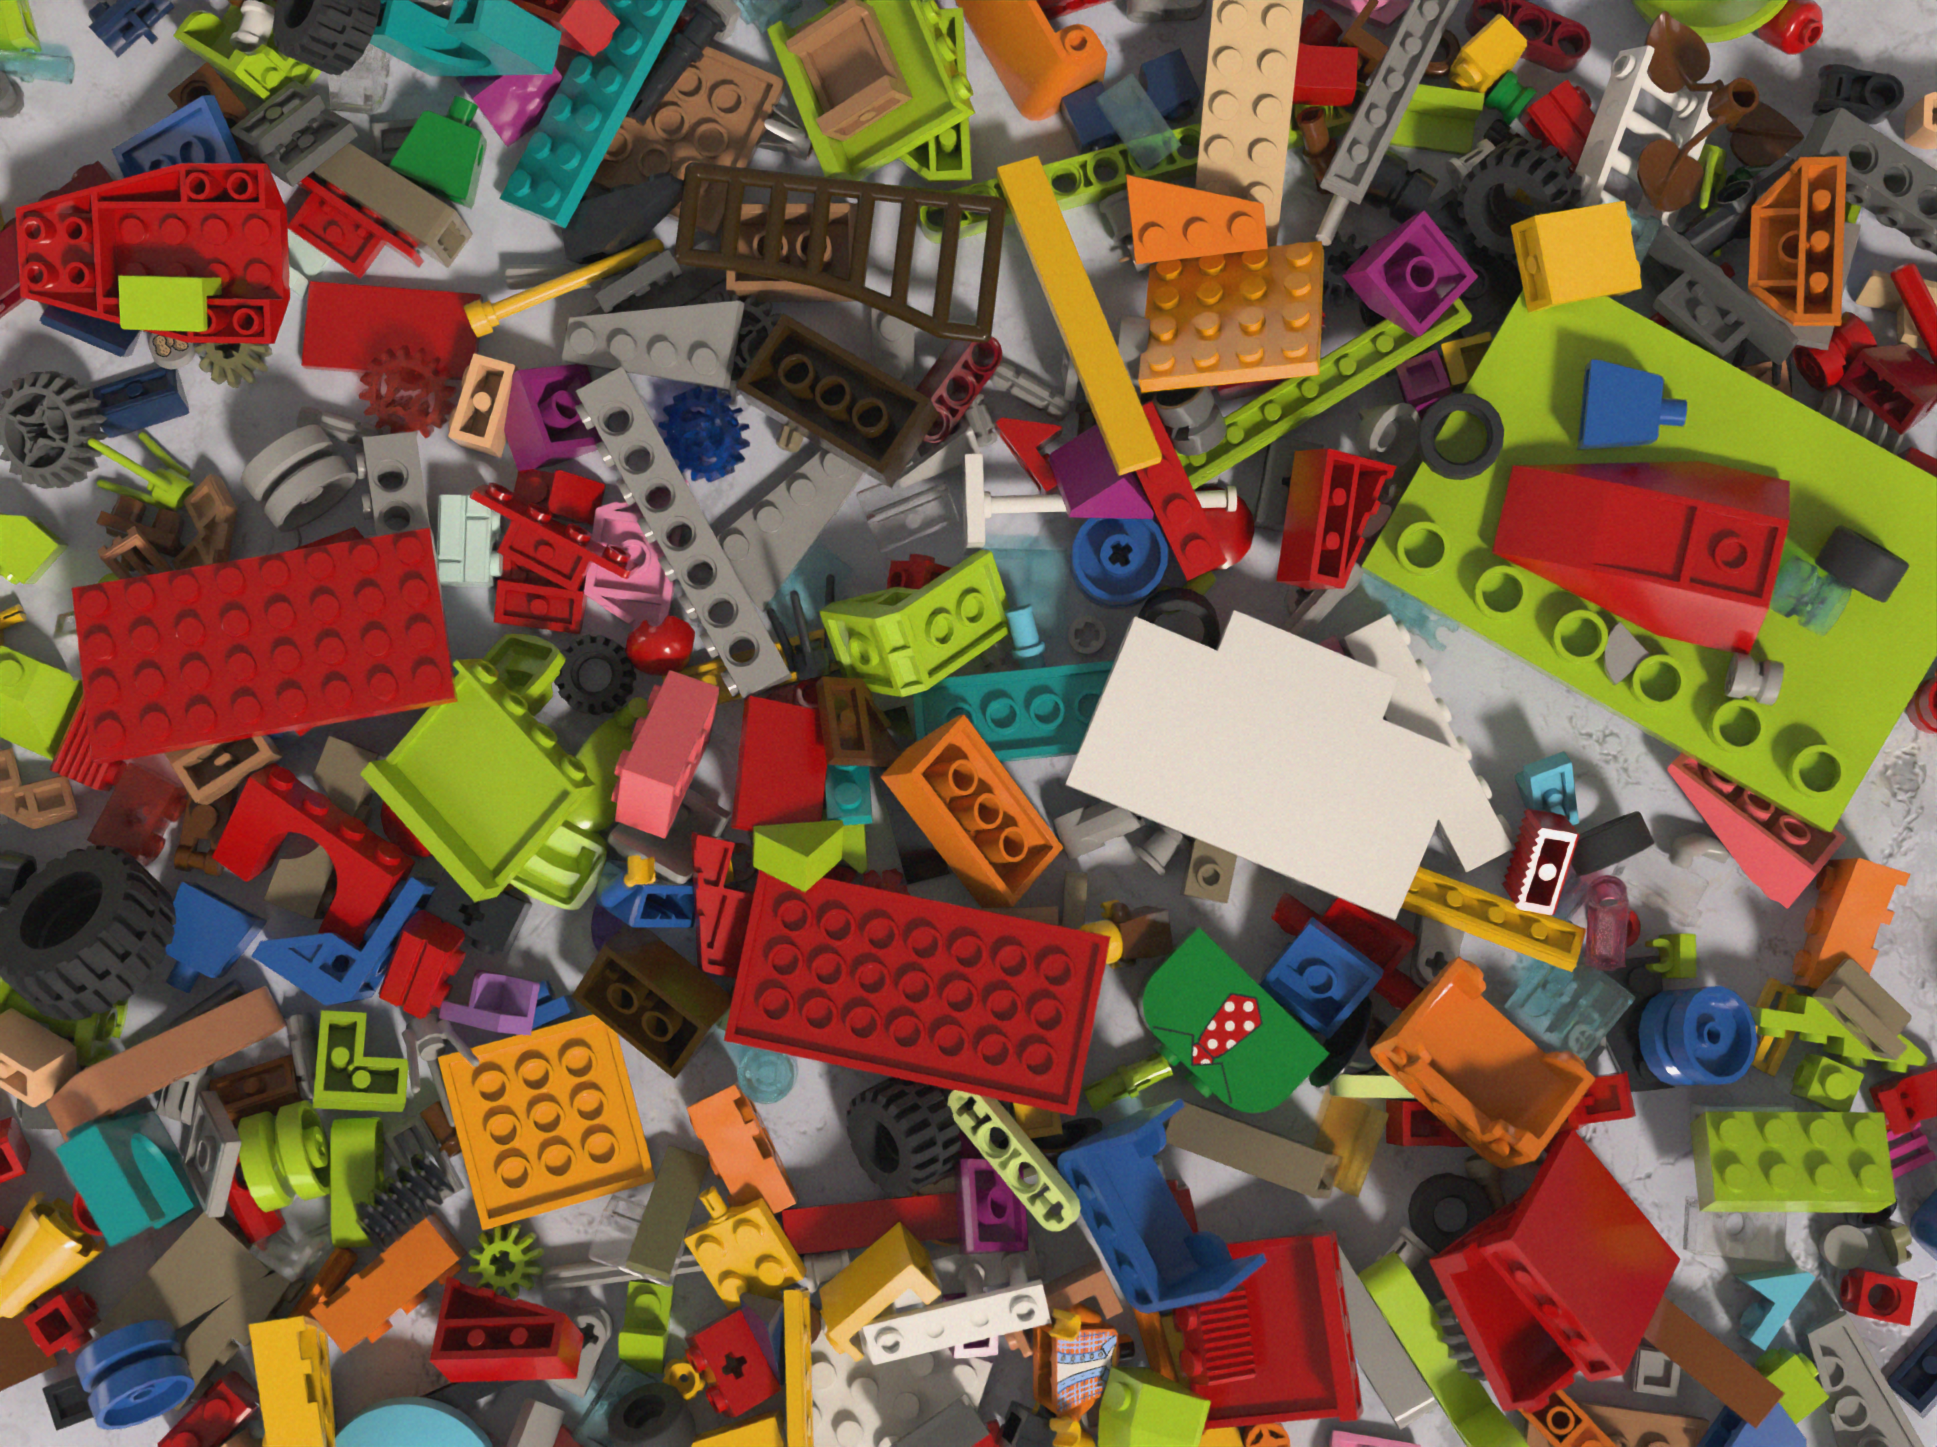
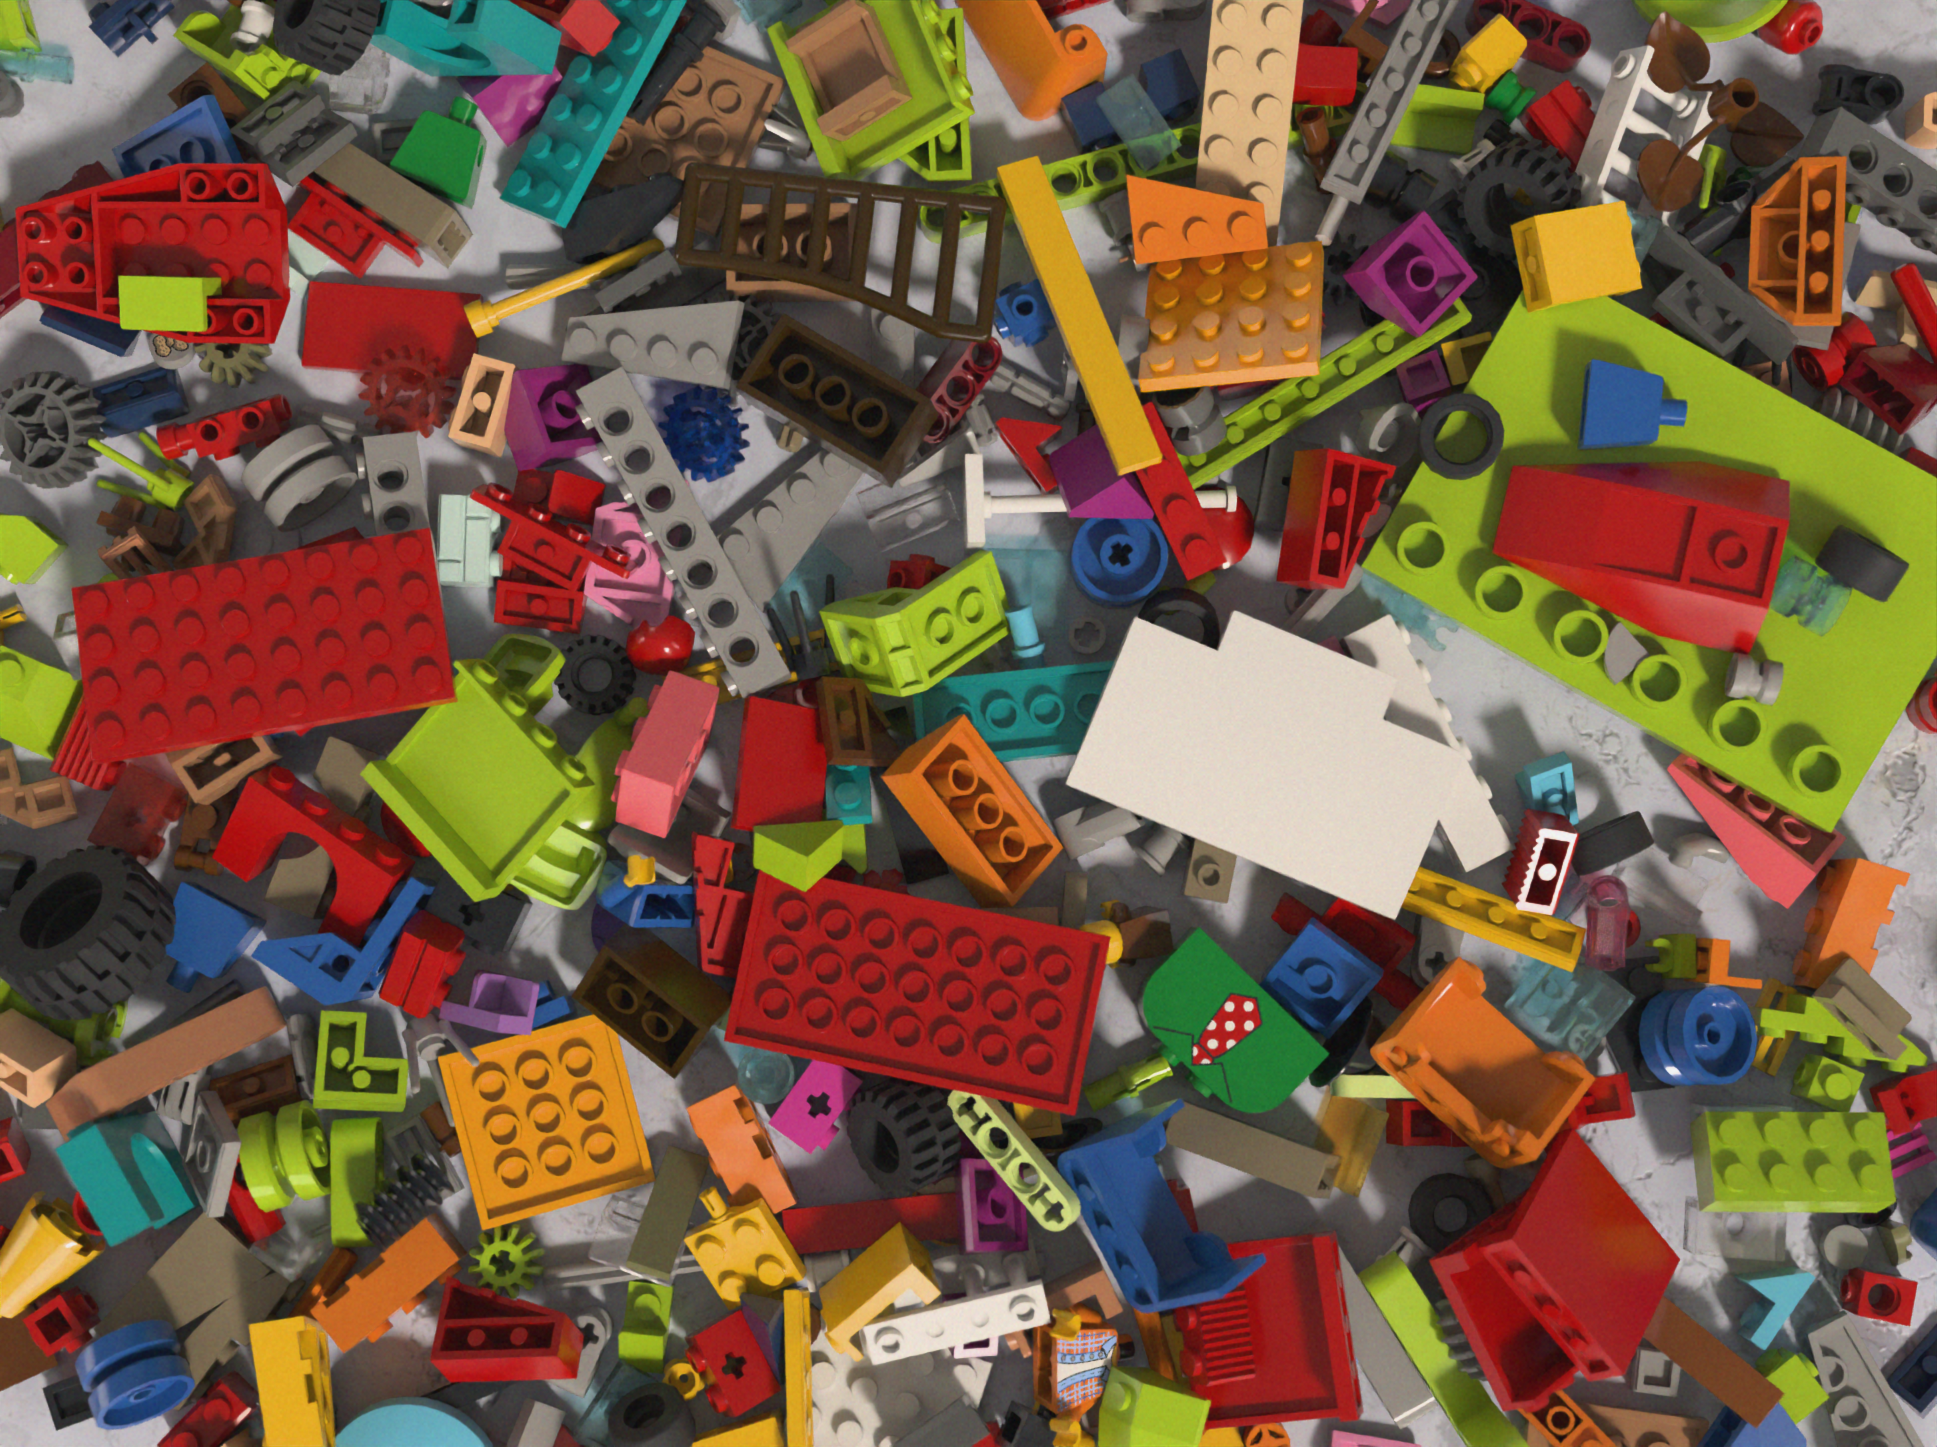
(228, 429): none -> red brick
(795, 1116): none -> dark pink brick
(1023, 299): none -> blue brick
(1713, 964): none -> orange panel

